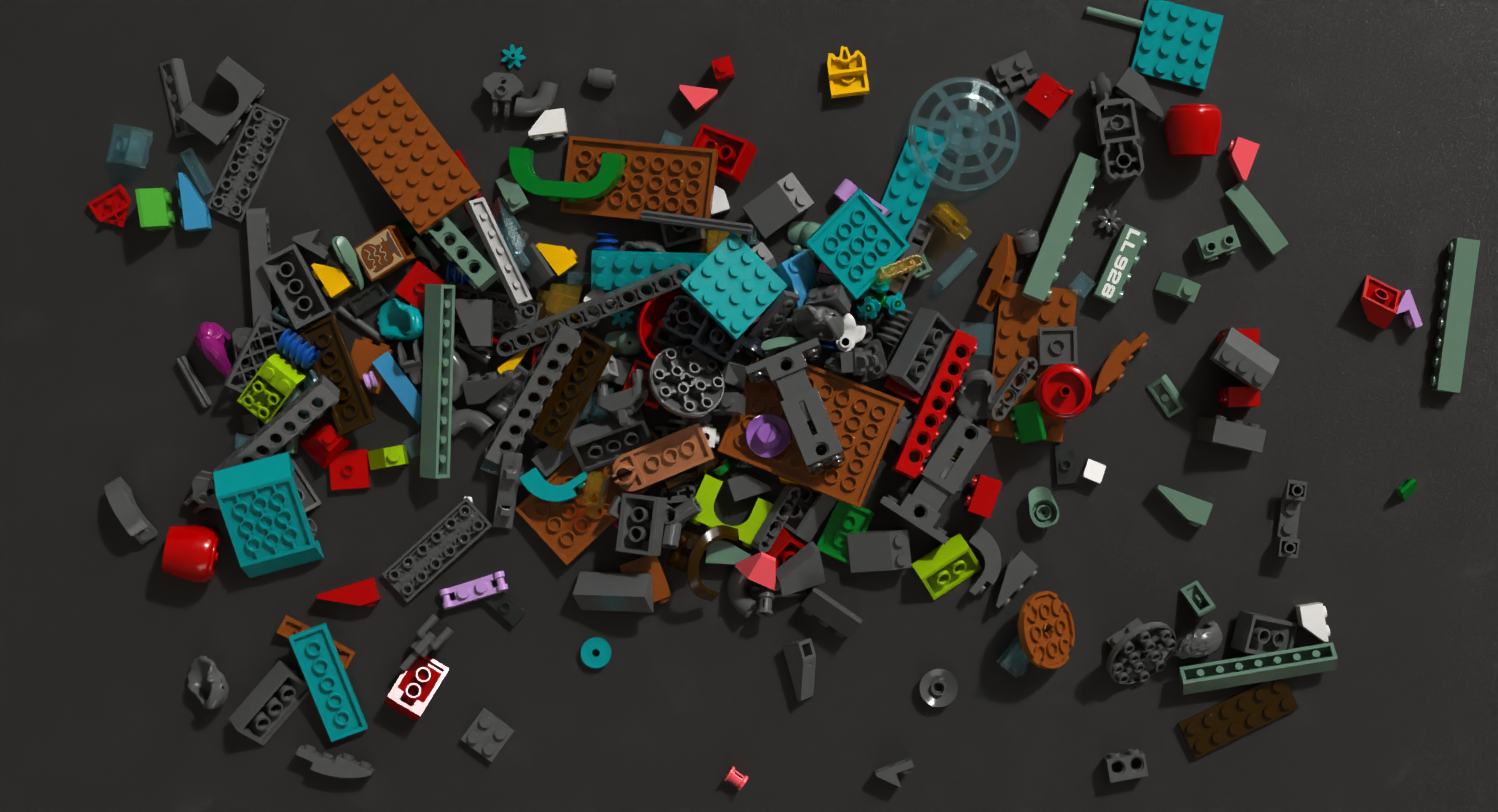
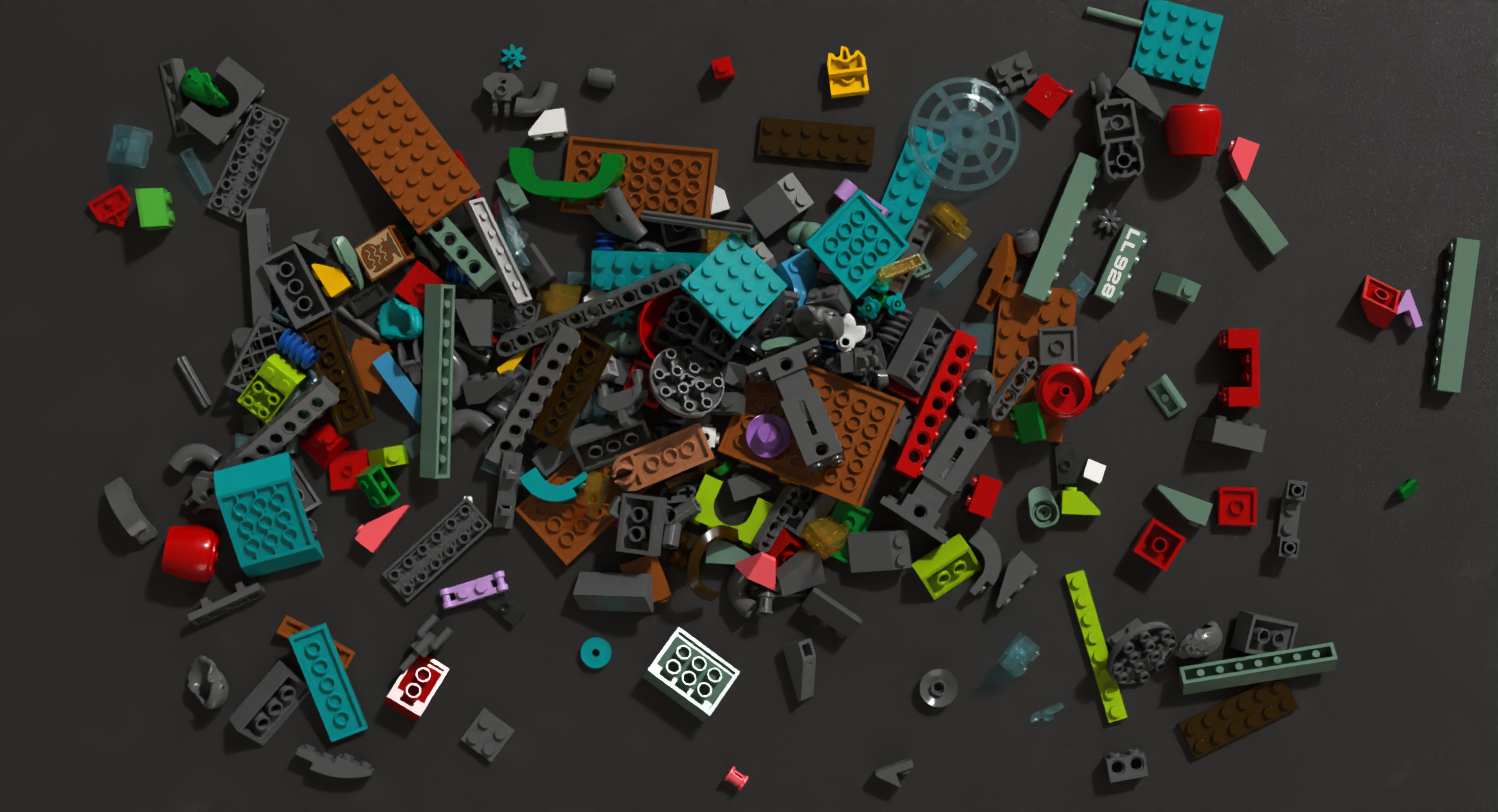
(194, 453): none -> dark grey cylinder
(195, 211): dark azure slope -> none
(200, 89): none -> green piece
(211, 339): magenta hair -> none
(212, 610): none -> dark grey hinge
(358, 593): red slope -> none
(370, 380): lavender bush -> none
(376, 531): none -> coral slope
(377, 486): none -> green brick
(558, 257): yellow slope -> none
(618, 215): none -> dark grey pin
(671, 139): clear light blue plate -> none
(691, 674): none -> sand green slope
(698, 96): coral slope -> none
(734, 152): red slope -> none
(816, 141): none -> dark brown plate
(825, 535): none -> clear yellow torso
(879, 380): none -> dark grey connector
(1047, 713): none -> clear light blue piece
(1048, 648): dark orange plate -> none
(1076, 503): none -> lime slope
(1095, 645): none -> lime plate
(1157, 544): none -> red brick
(1197, 599): sand green slope -> none
(1217, 242): sand green brick -> none
(1237, 506): none -> red plate
(1245, 360): dark grey slope -> none
(1312, 619): white slope -> none

